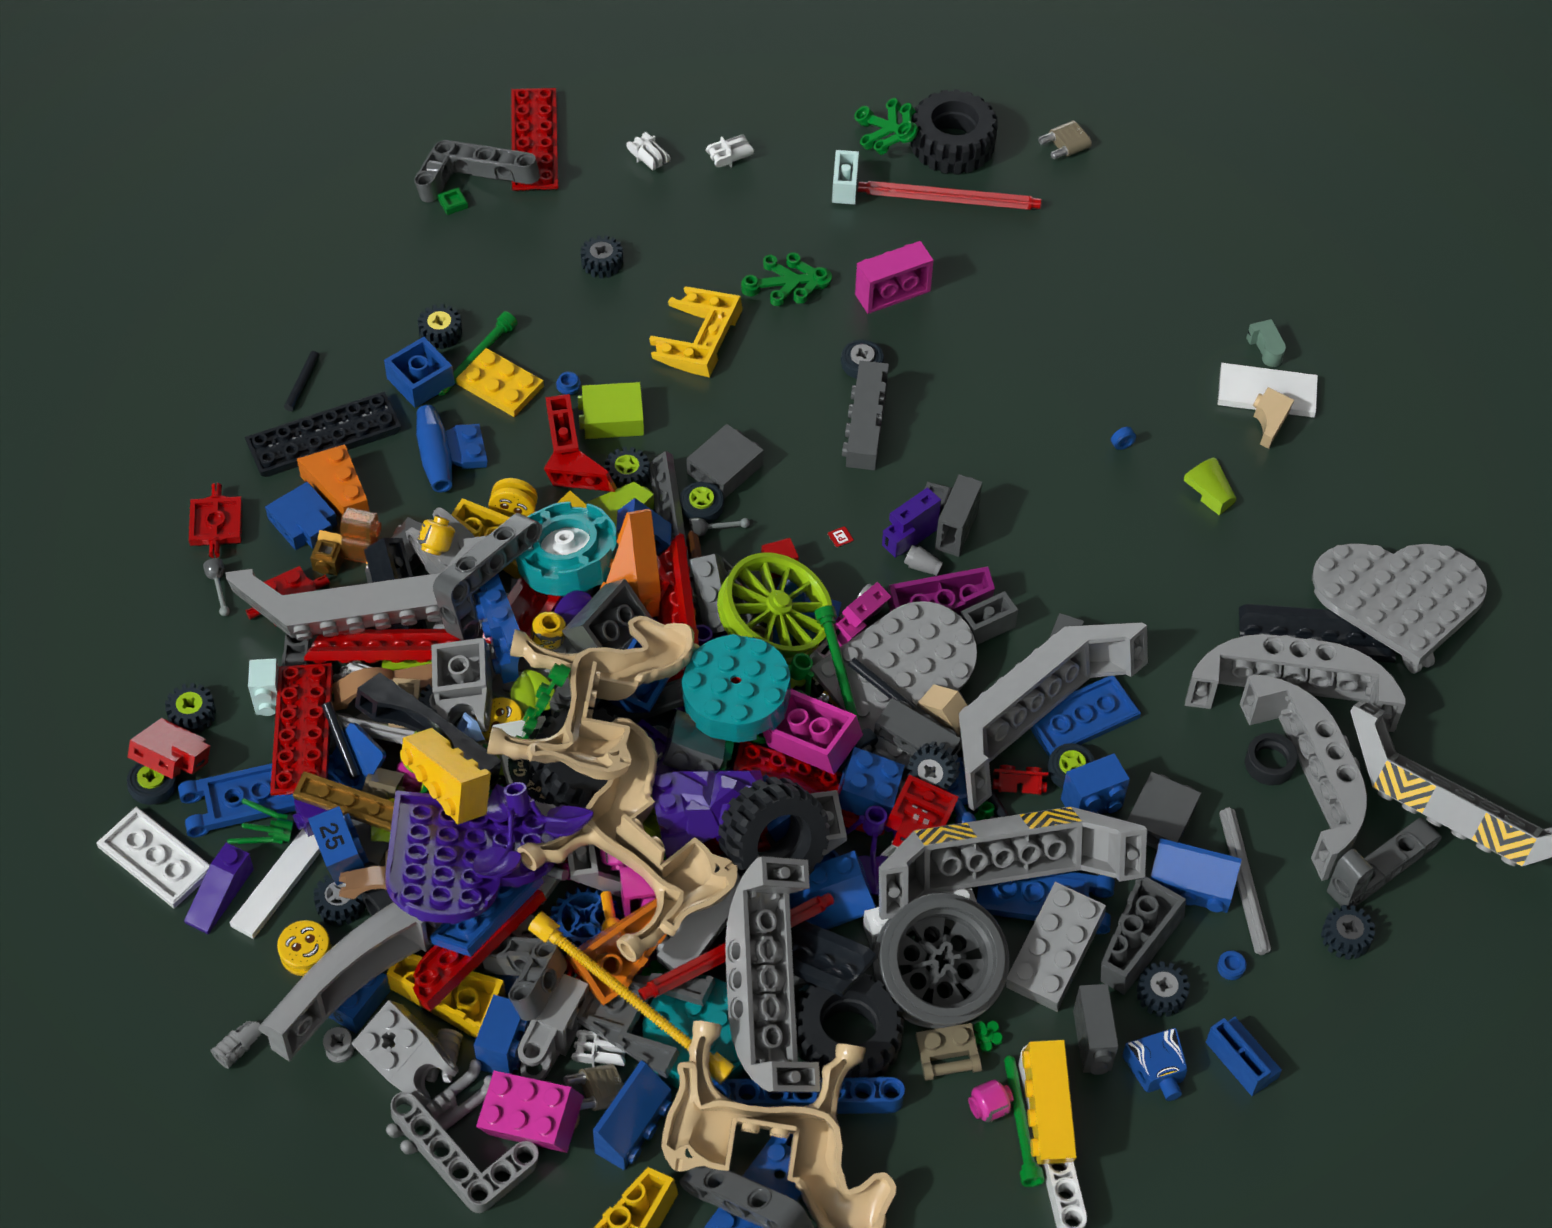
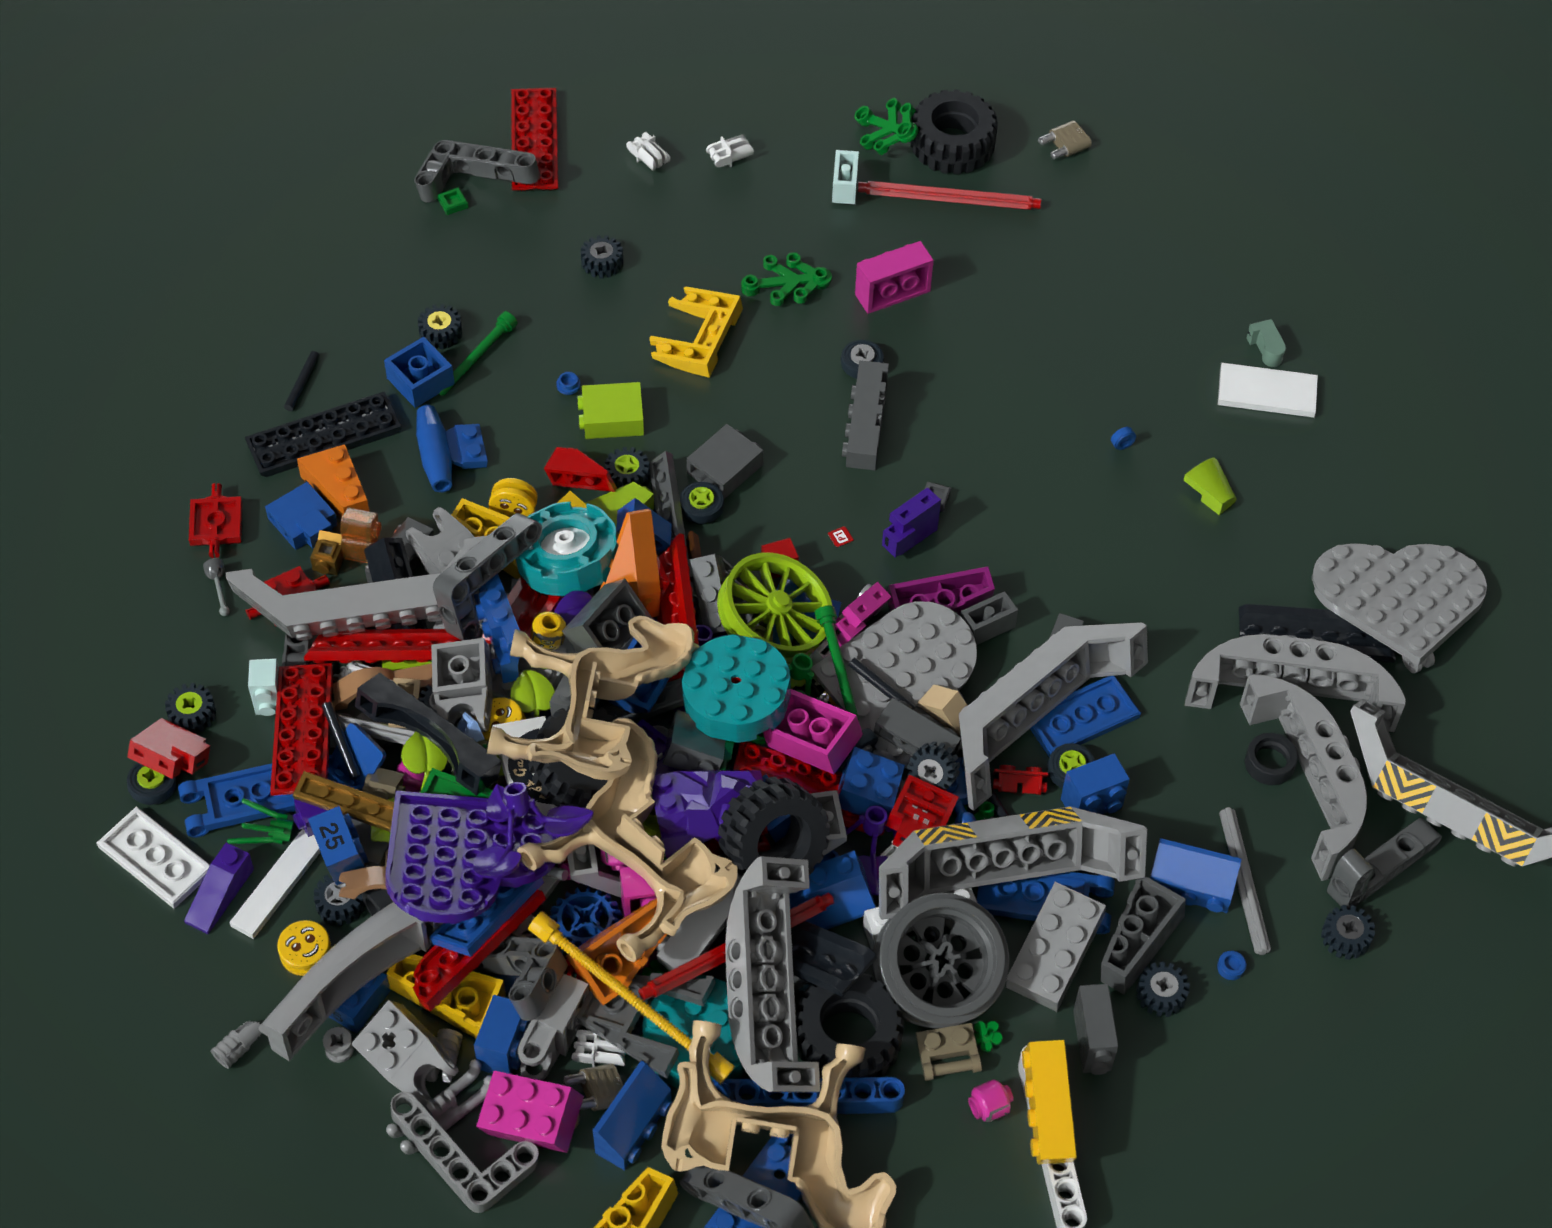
(436, 535): yellow head -> none
(447, 775): yellow wedge -> none
(500, 382): yellow plate -> none
(558, 675): green plant -> none
(561, 424): red slope -> none
(608, 909): light orange bar -> none
(700, 526): hinge -> none
(922, 560): light grey cone -> none
(958, 515): dark grey brick -> none
(1031, 1173): green piece -> none
(1158, 1062): blue torso -> none
(1164, 809): dark grey brick -> none
(1242, 1055): blue piece -> none
(1271, 412): tan arch -> none

